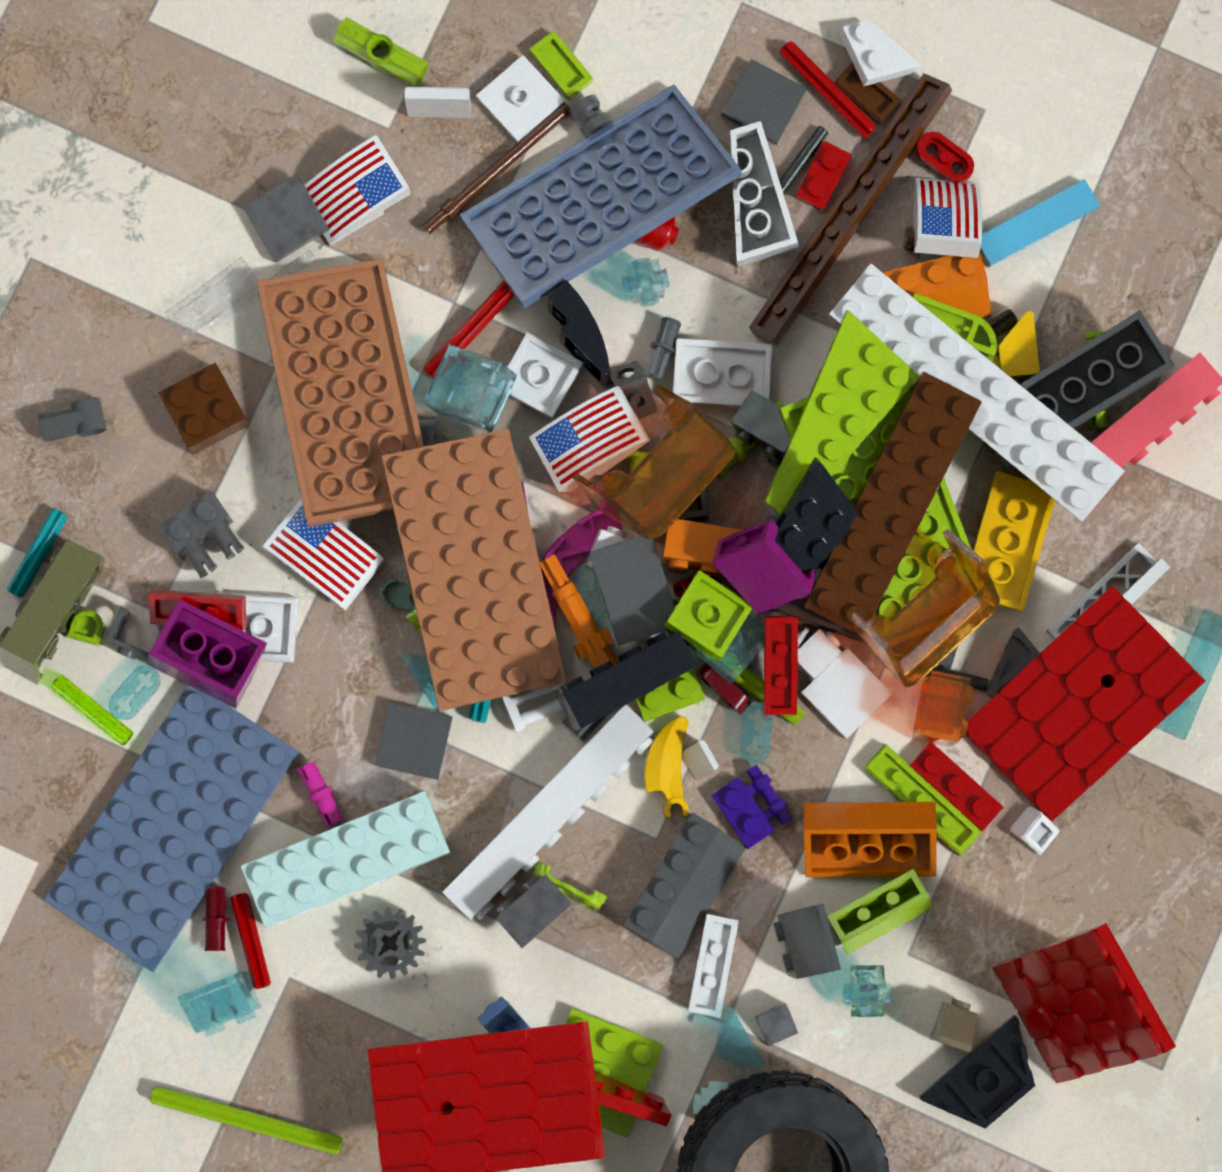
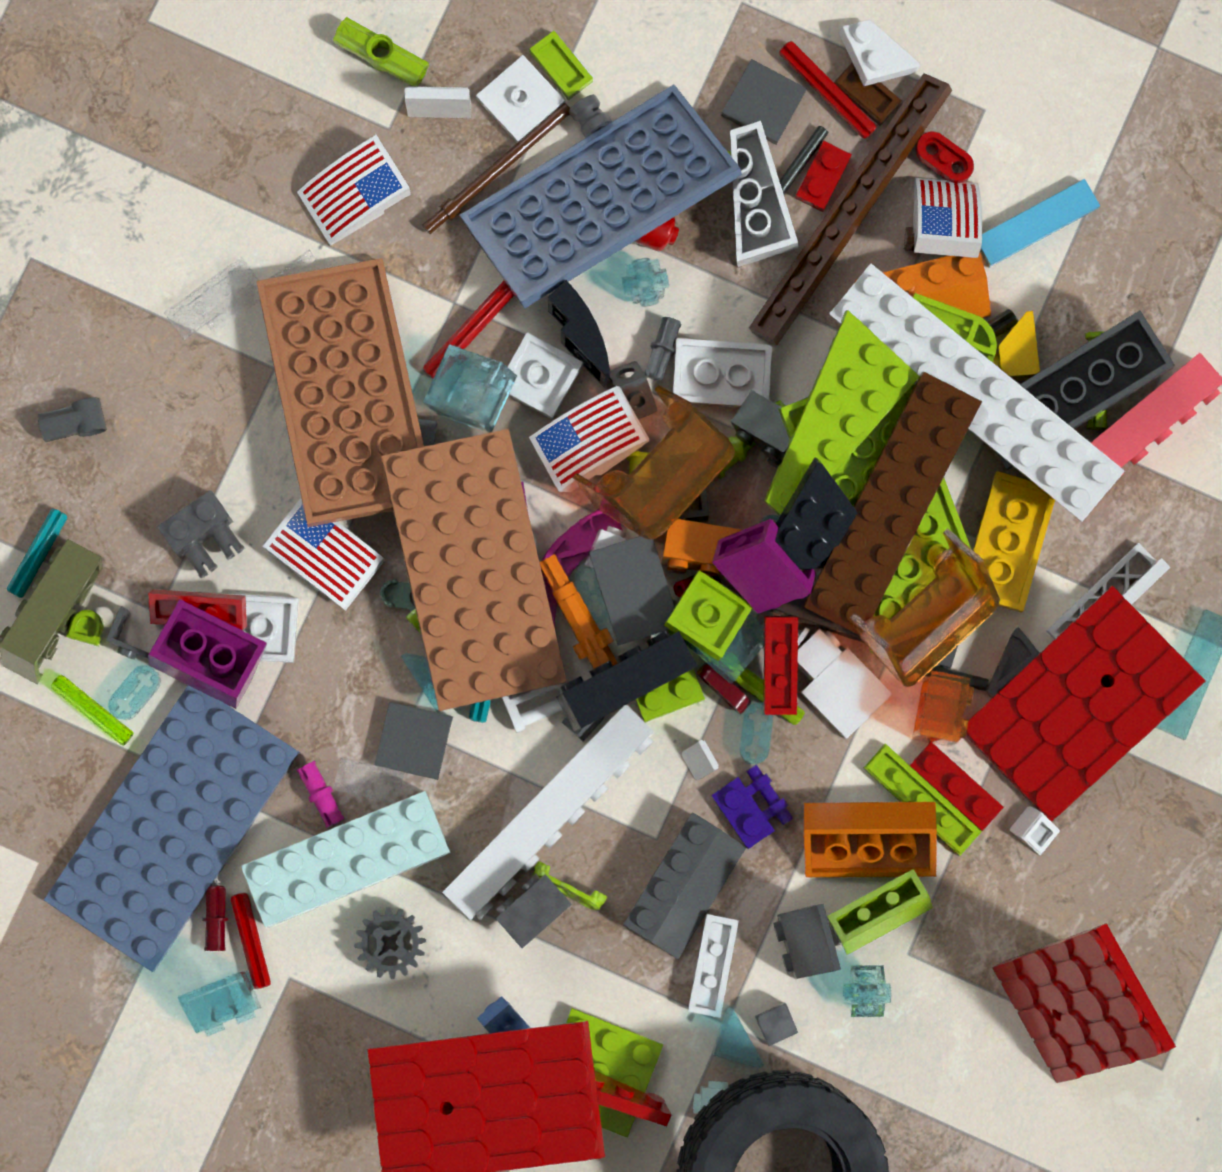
(204, 408): reddish brown brick -> none
(246, 1120): lime axle -> none
(286, 218): flat silver tile -> none
(663, 765): yellow piece -> none
(955, 1025): dark tan slope -> none
(986, 1078): black wing -> none

